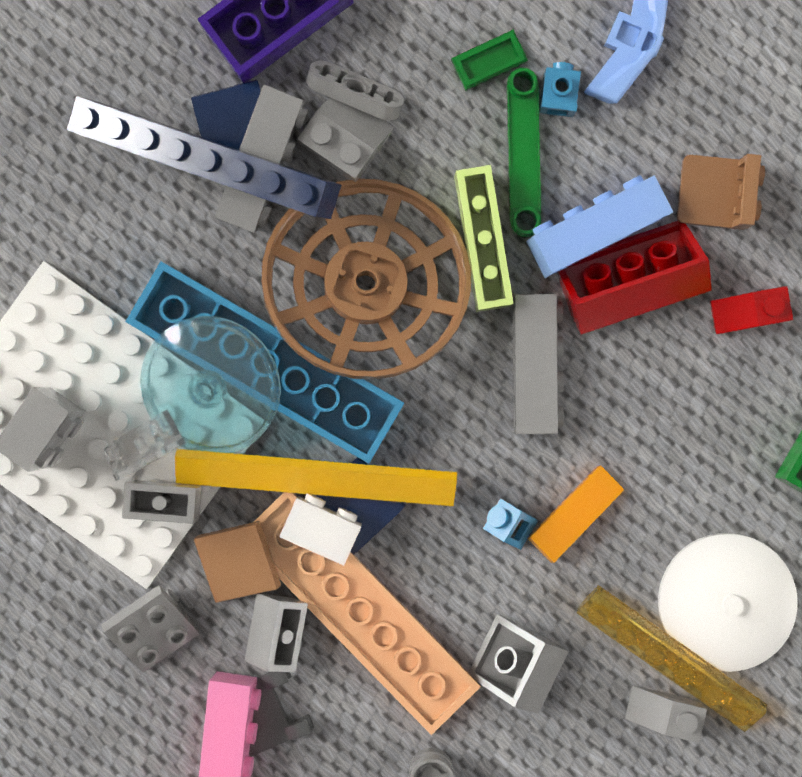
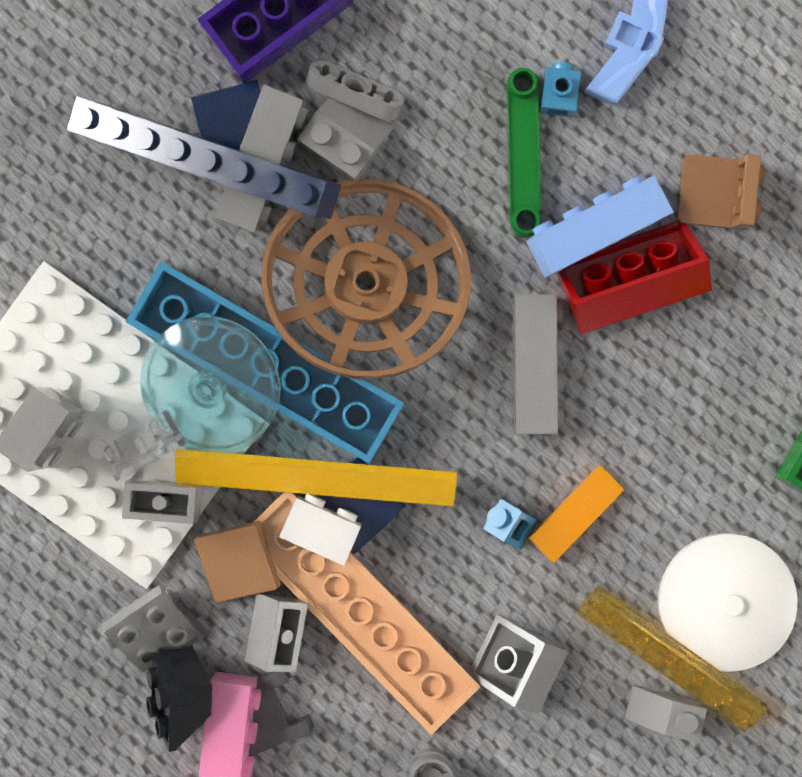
(178, 695): none -> black slope
(483, 238): yellowish green brick -> none
(489, 60): green tile -> none
(751, 310): red slope -> none

